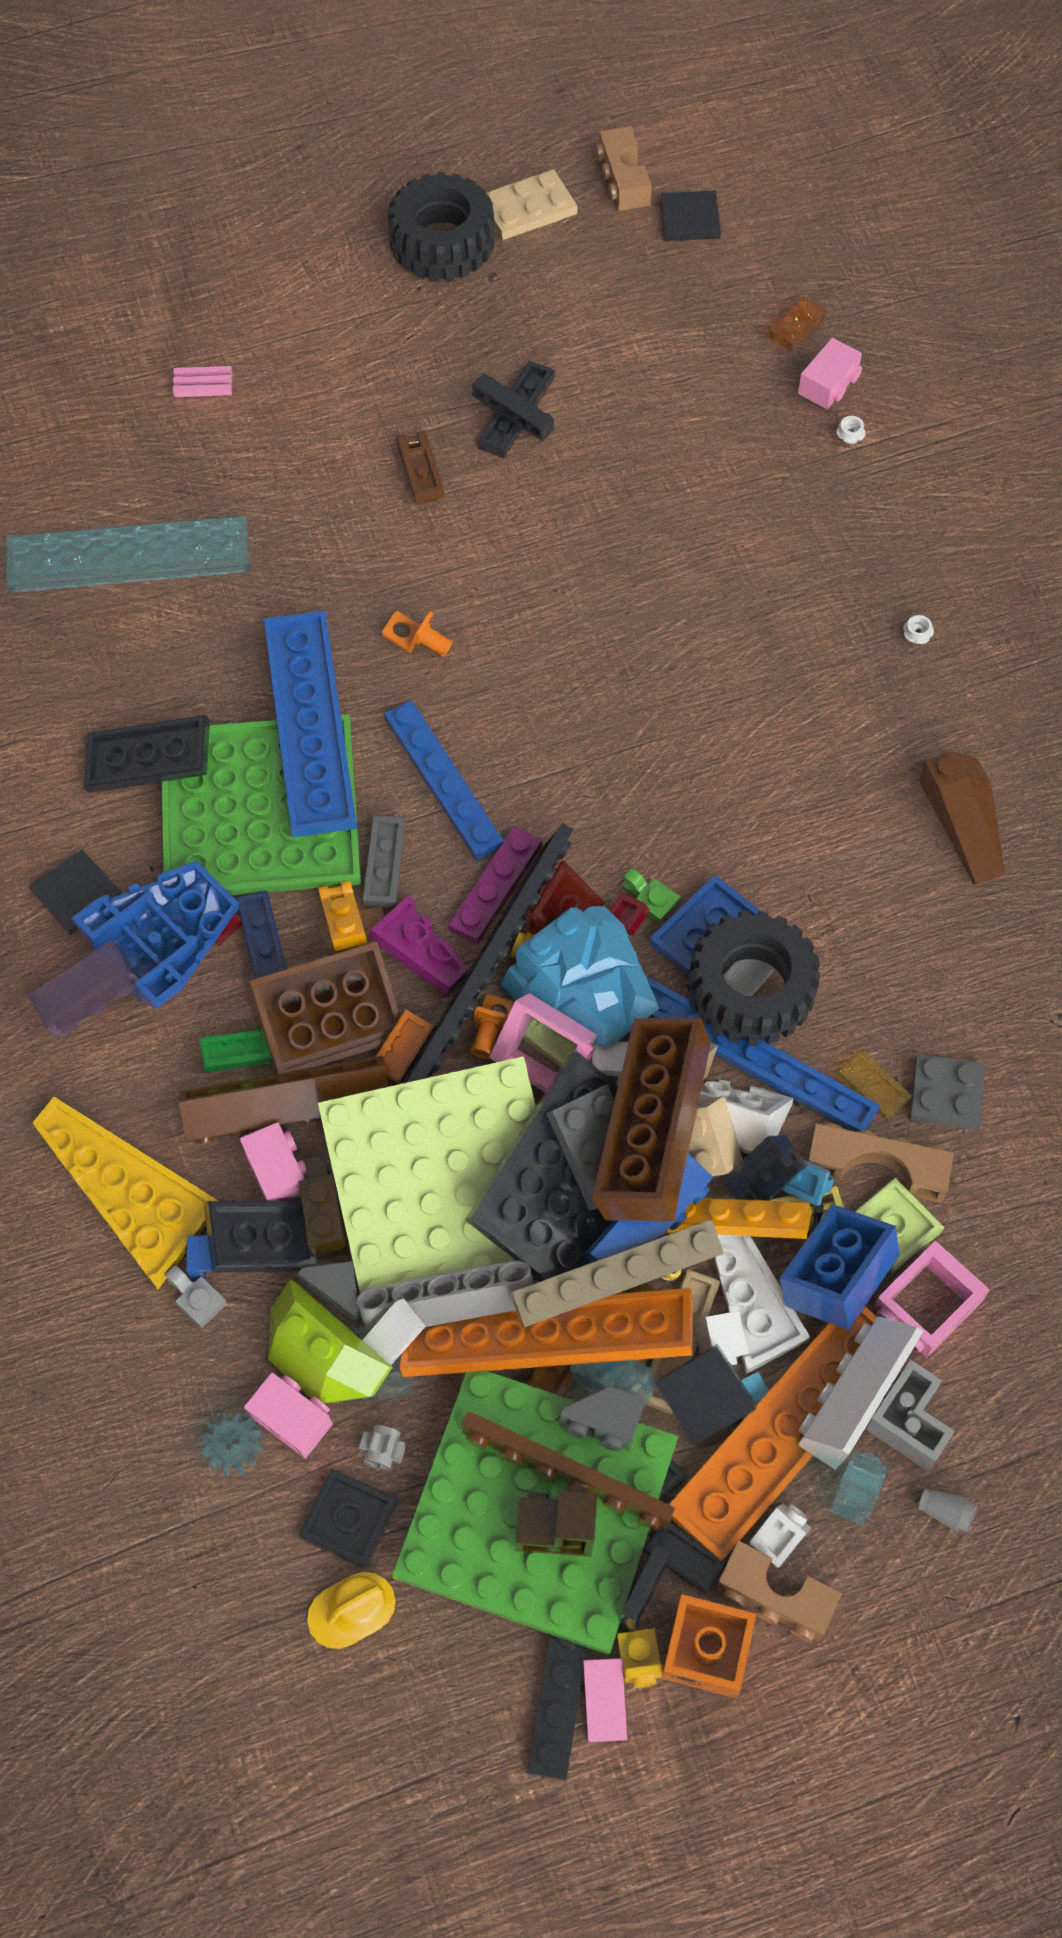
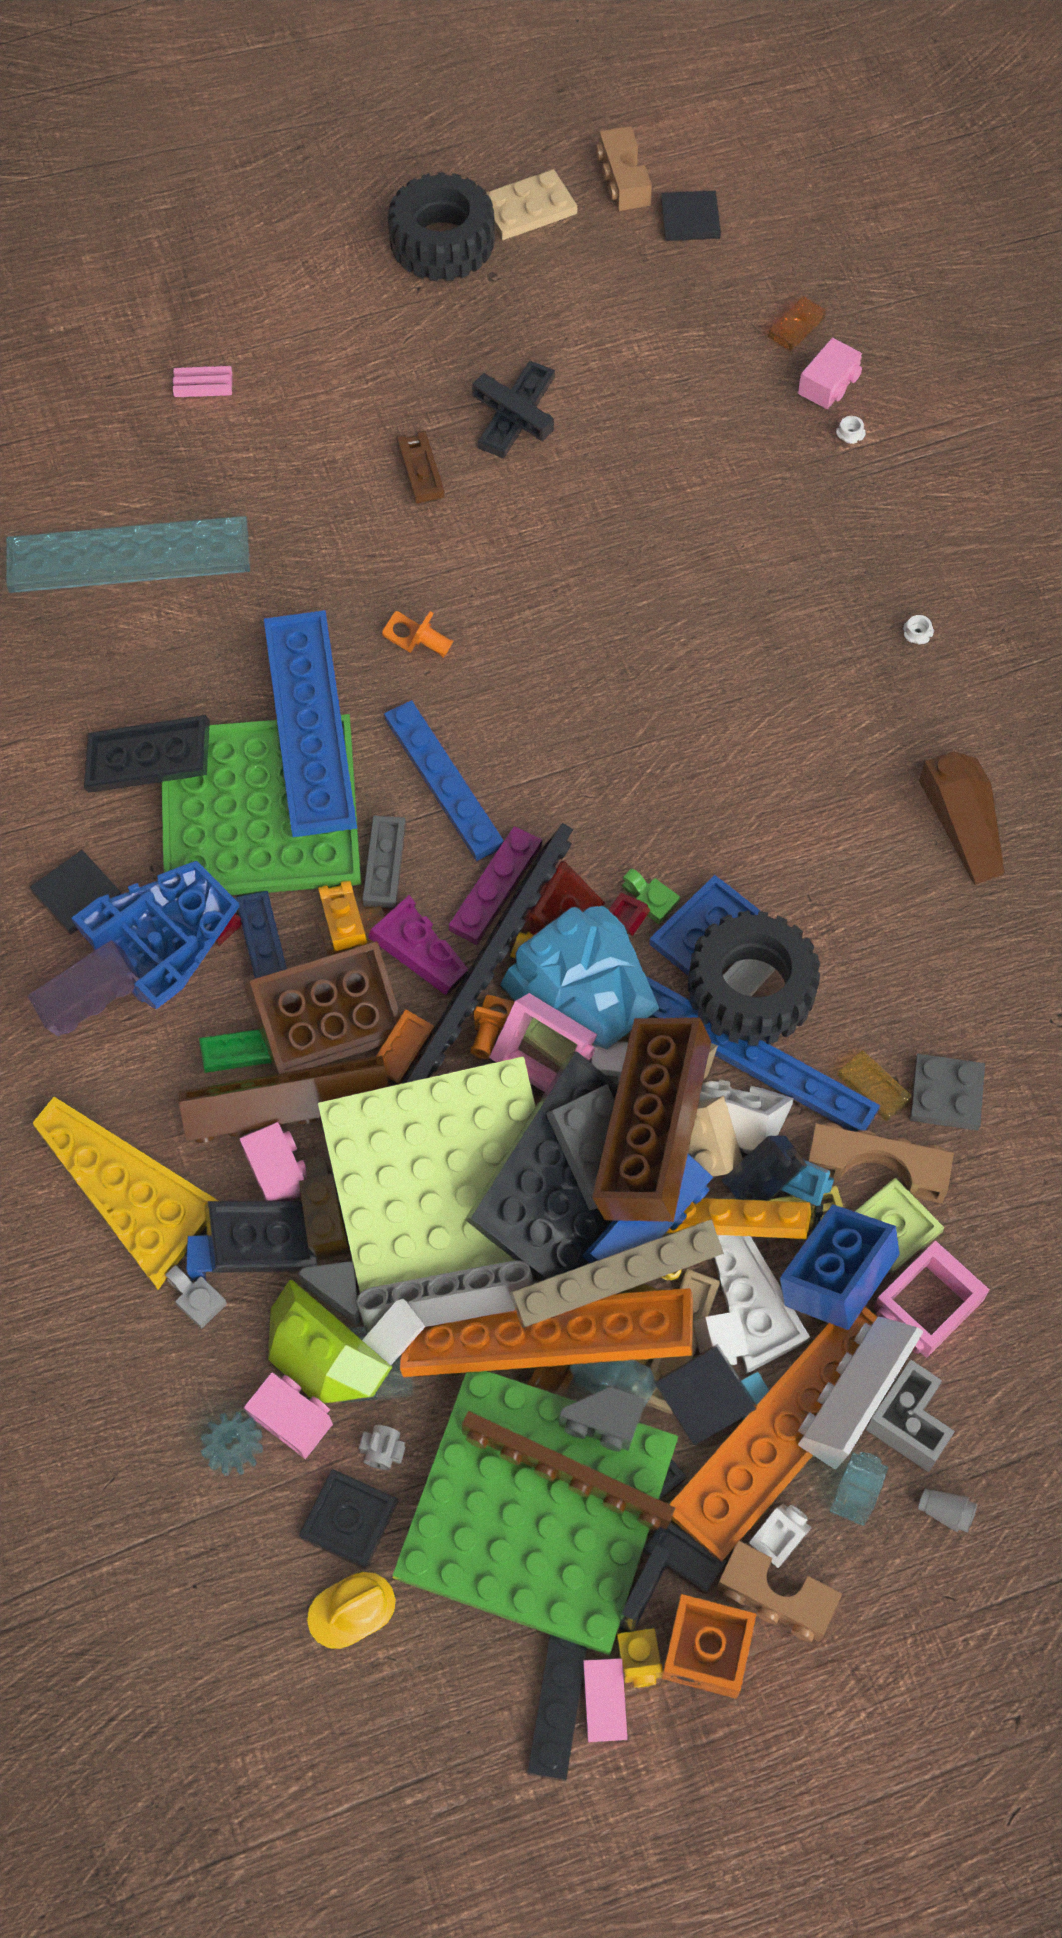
(557, 1525): dark brown brick -> none

